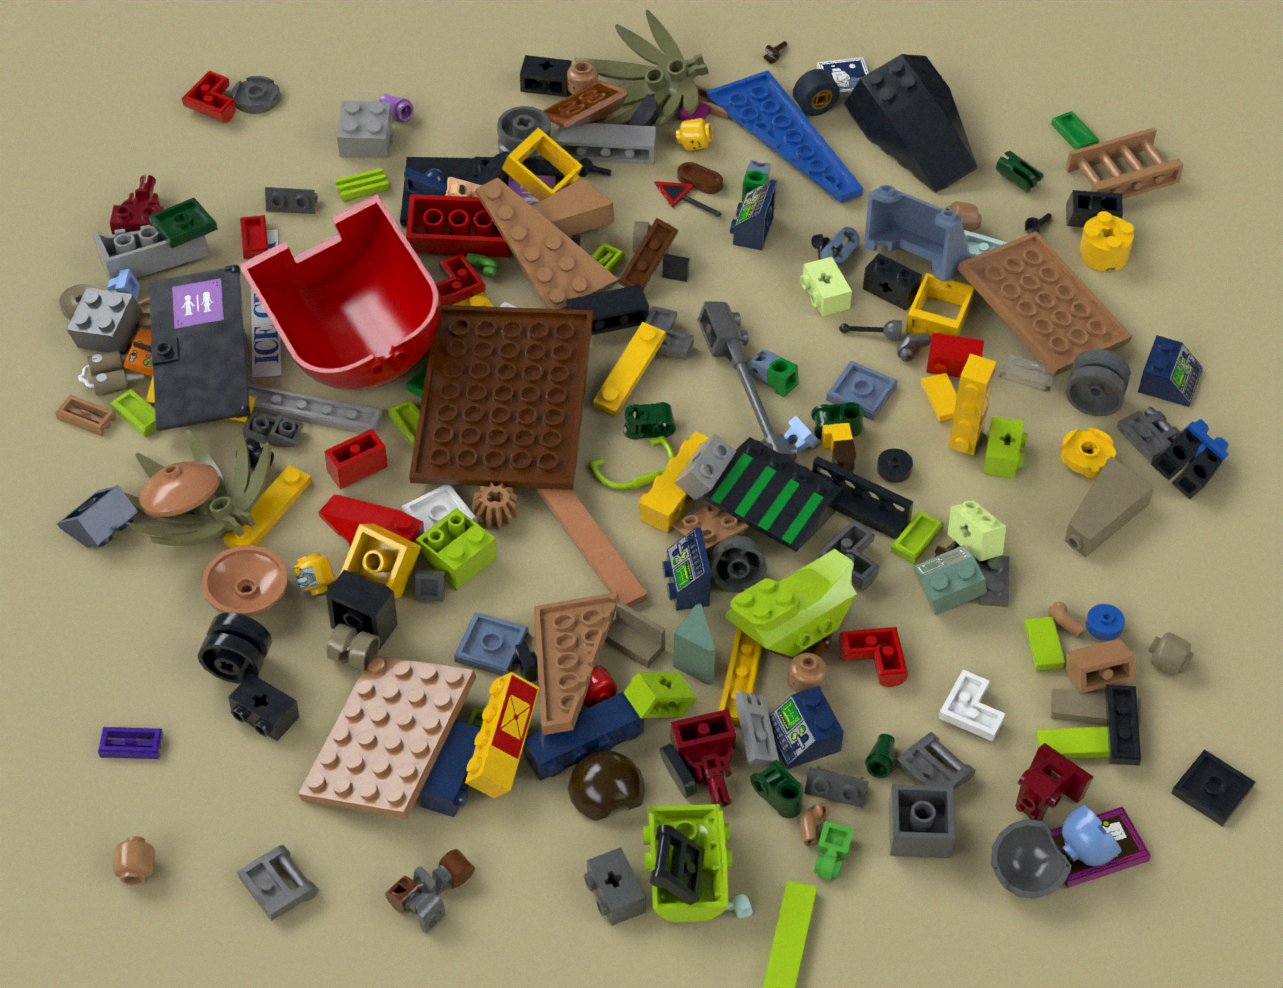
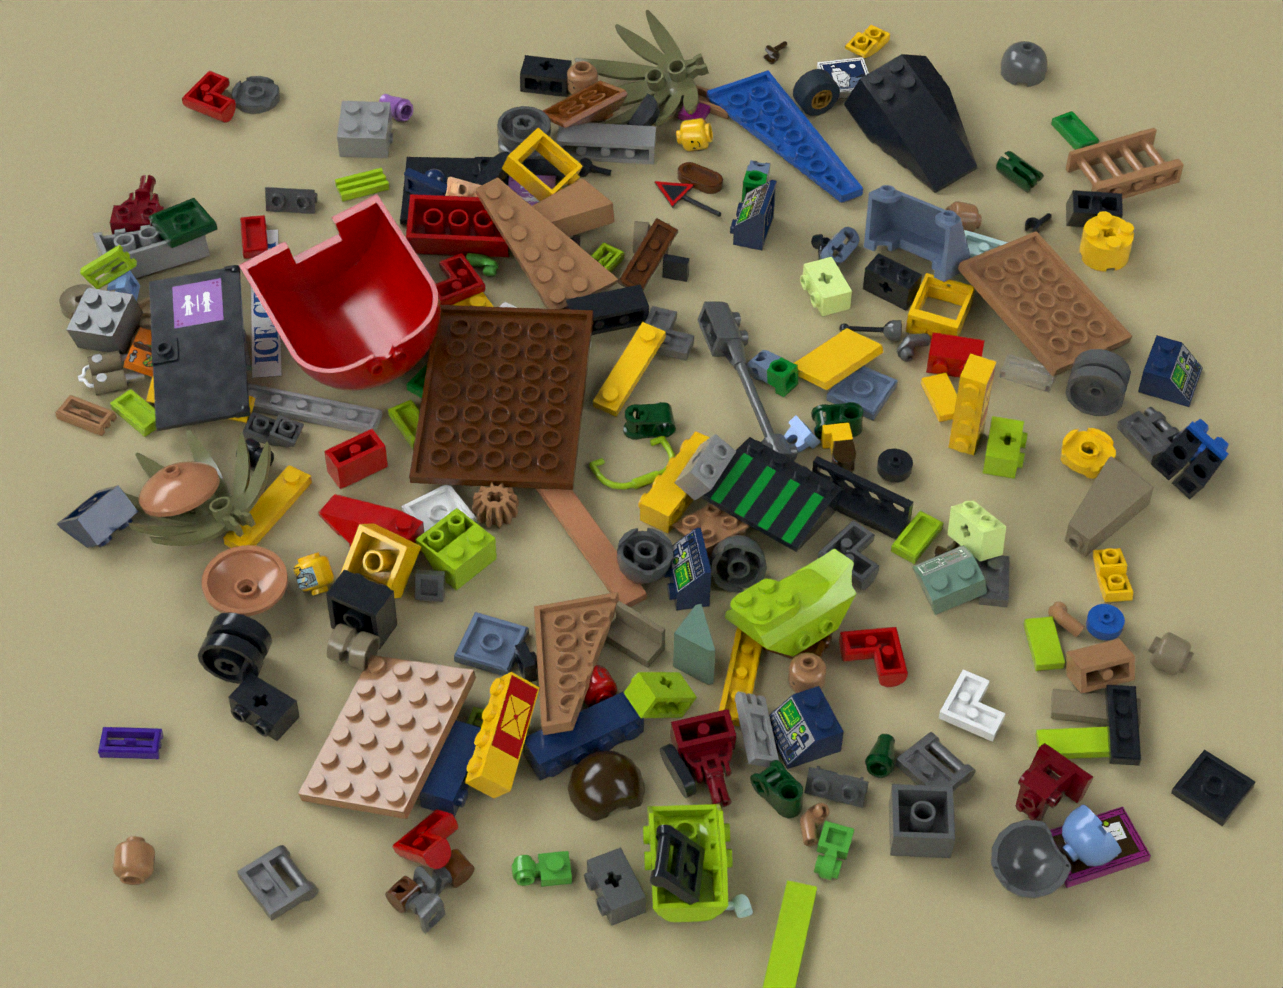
(105, 264): none -> lime tile
(428, 840): none -> red brick
(551, 869): none -> bright green plate
(642, 555): none -> dark grey cylinder
(837, 358): none -> yellow tile
(868, 42): none -> yellow slope
(1024, 63): none -> dark grey cylinder
(1111, 575): none -> yellow slope

